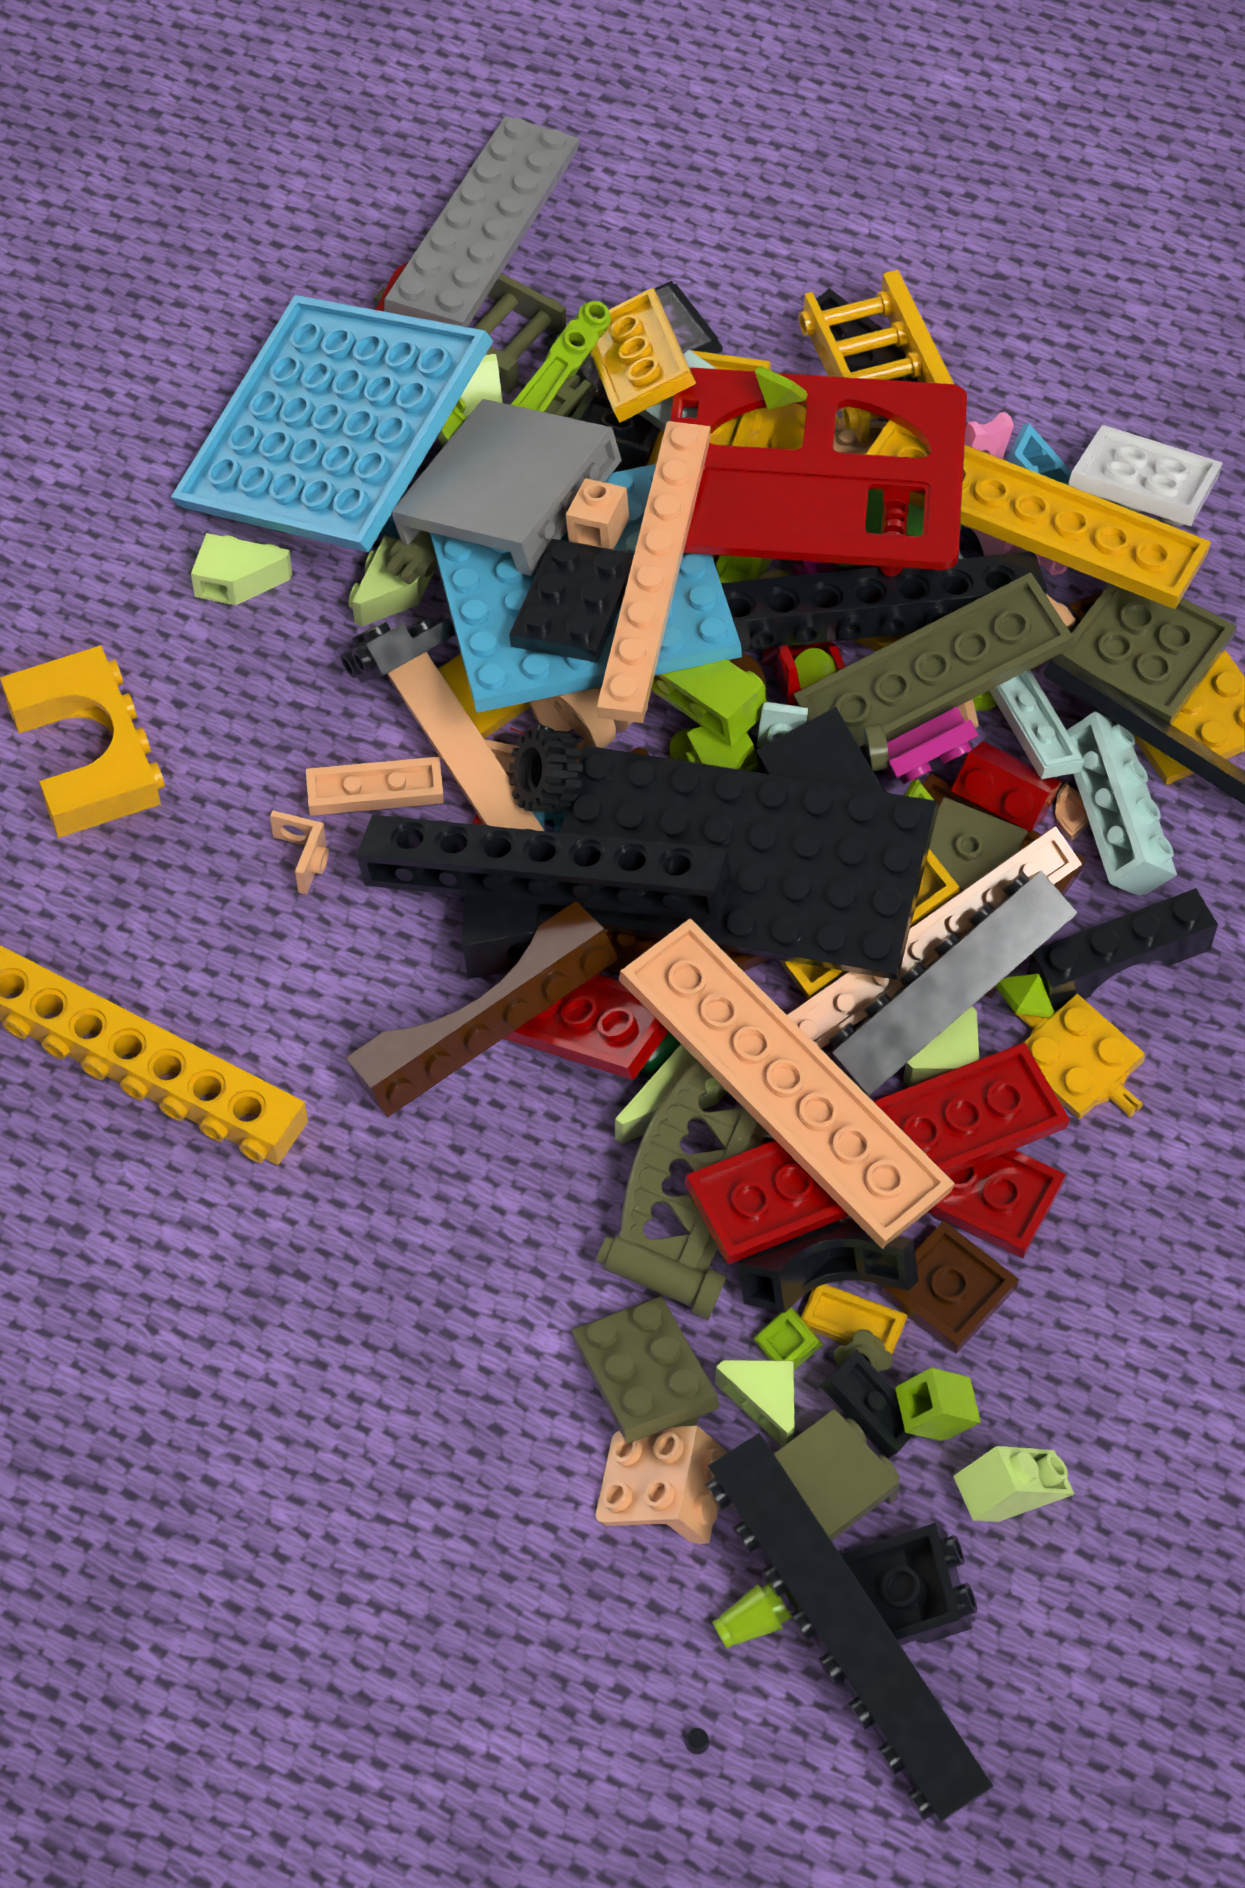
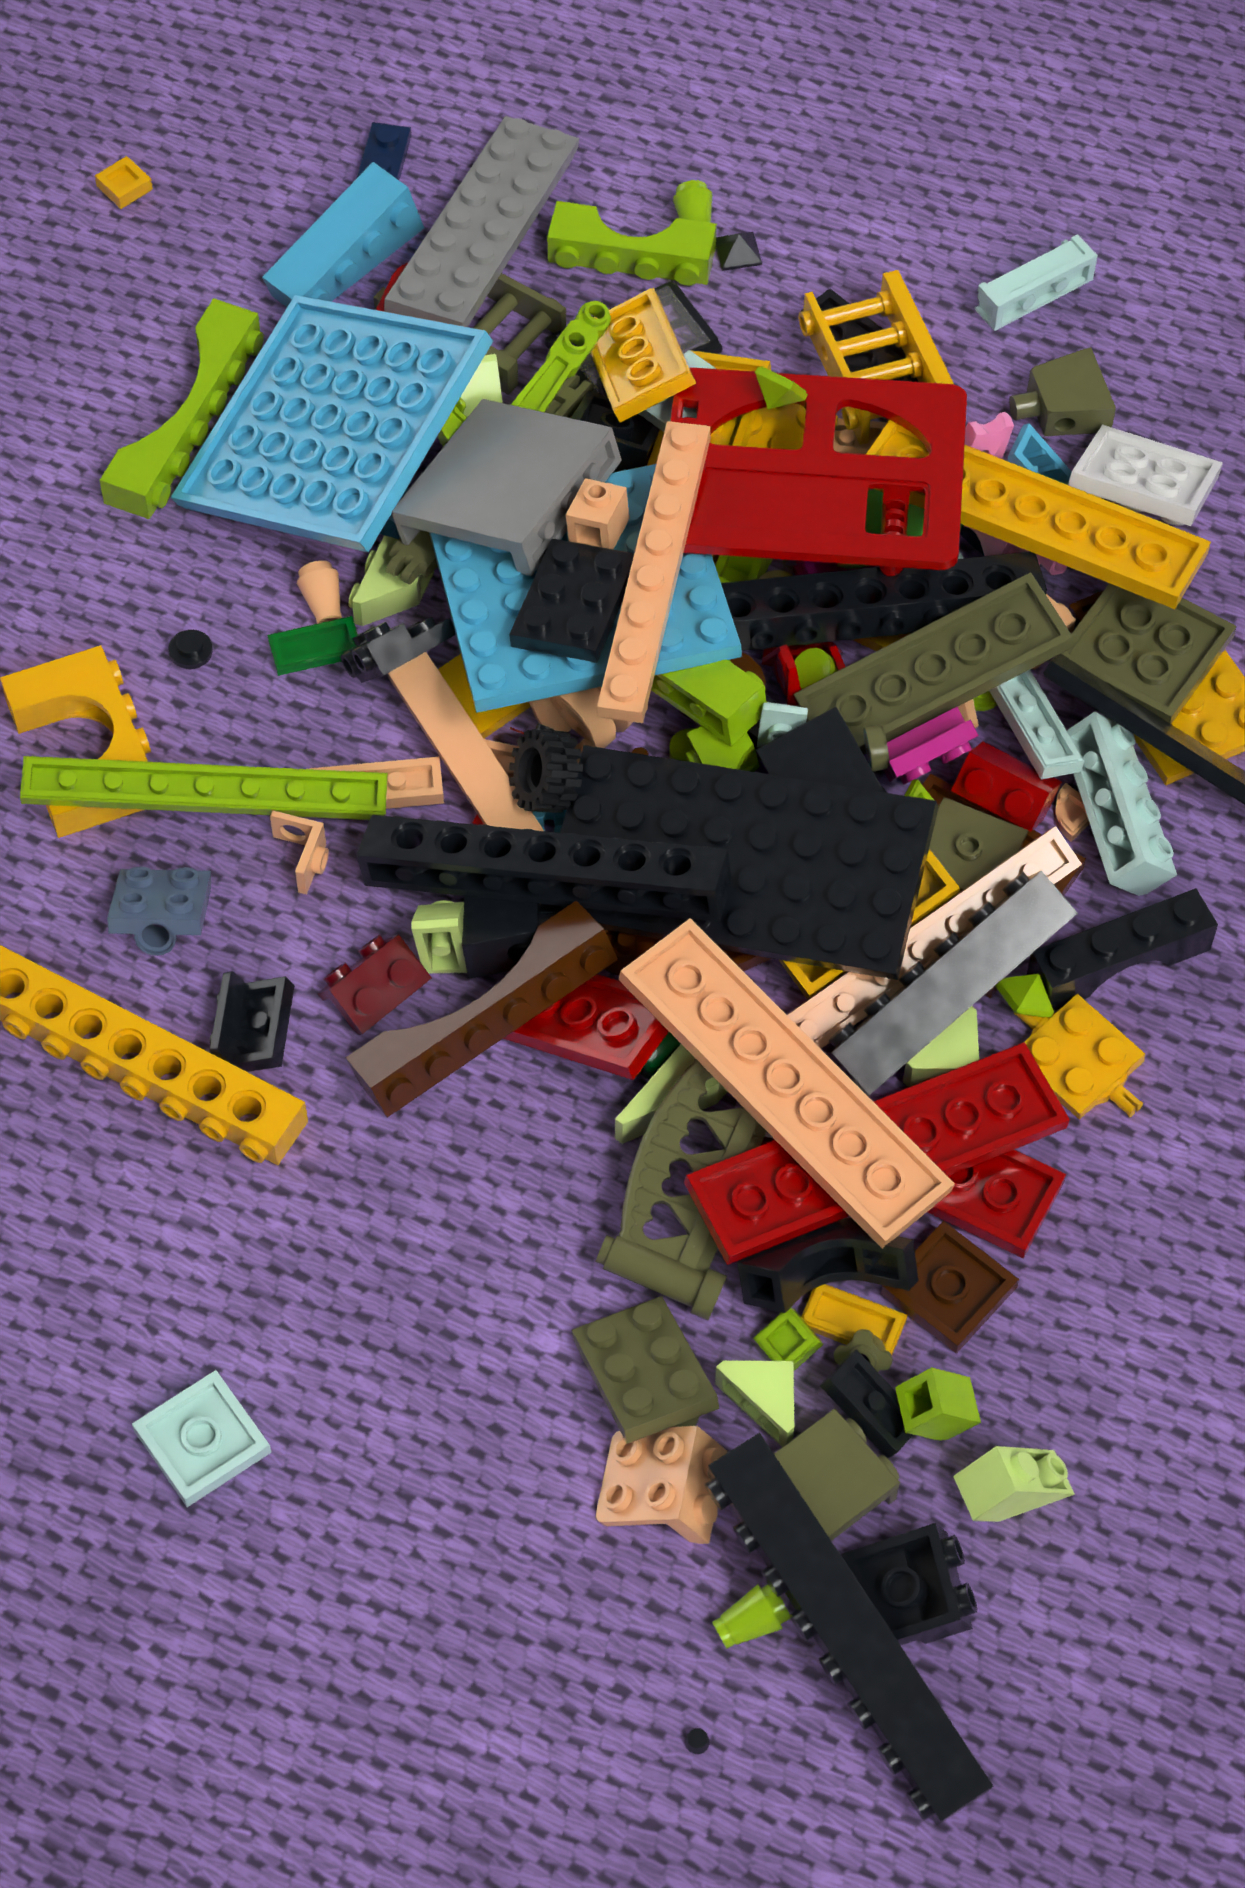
(123, 182): none -> yellow plate
(143, 471): none -> lime arch
(162, 898): none -> sand blue plate
(190, 649): none -> black plate
(201, 1438): none -> light aqua plate
(202, 788): none -> lime tile
(238, 569): yellowish green slope -> none
(252, 1021): none -> black bracket
(312, 645): none -> green tile
(321, 590): none -> light nougat cone
(347, 239): none -> medium azure wedge
(375, 982): none -> dark red bracket
(387, 148): none -> dark blue plate
(439, 936): none -> yellowish green slope
(677, 253): none -> lime arch
(693, 201): none -> lime cone
(738, 251): none -> black slope
(1036, 283): none -> light aqua container
(1066, 396): none -> olive torso

